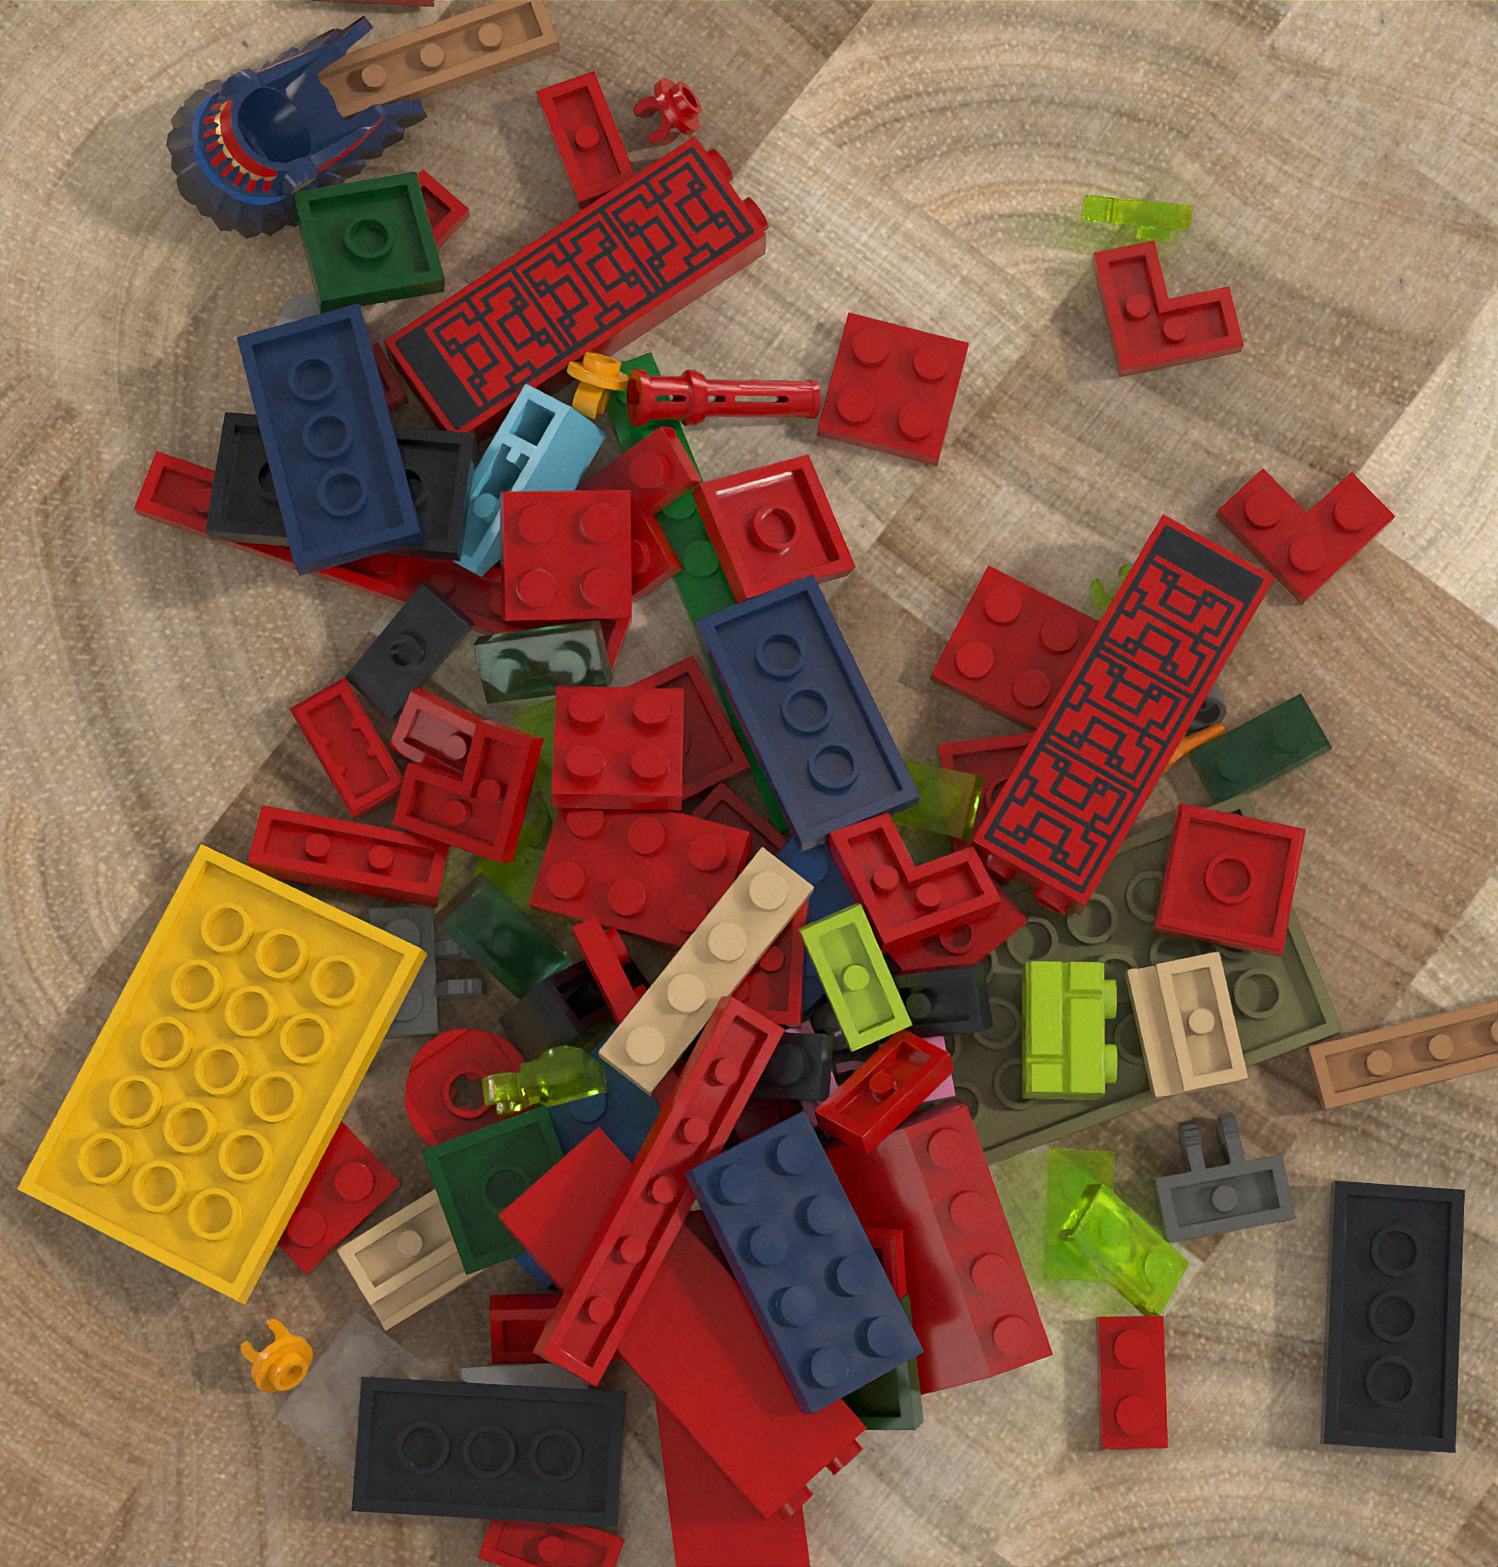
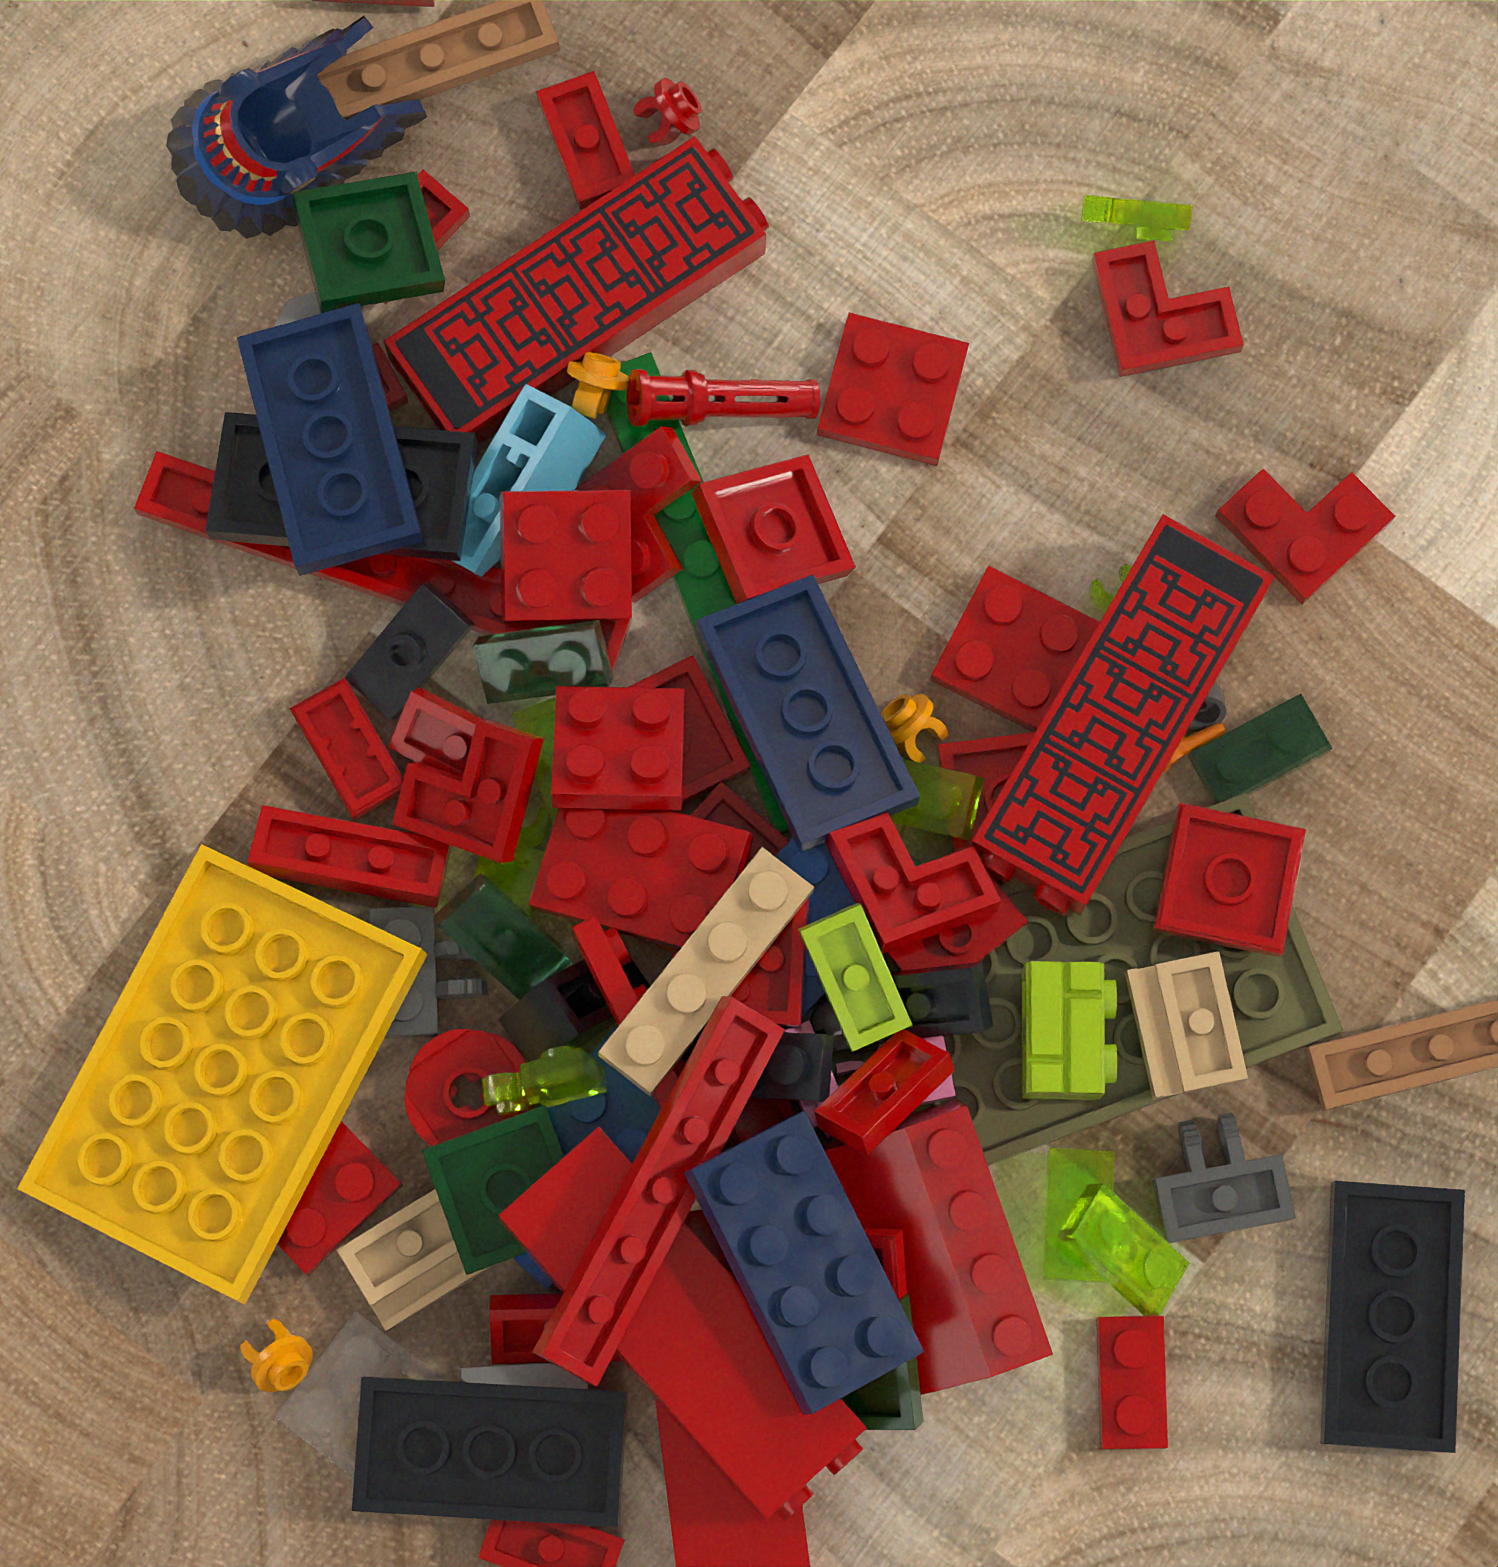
(908, 716): none -> light orange plate

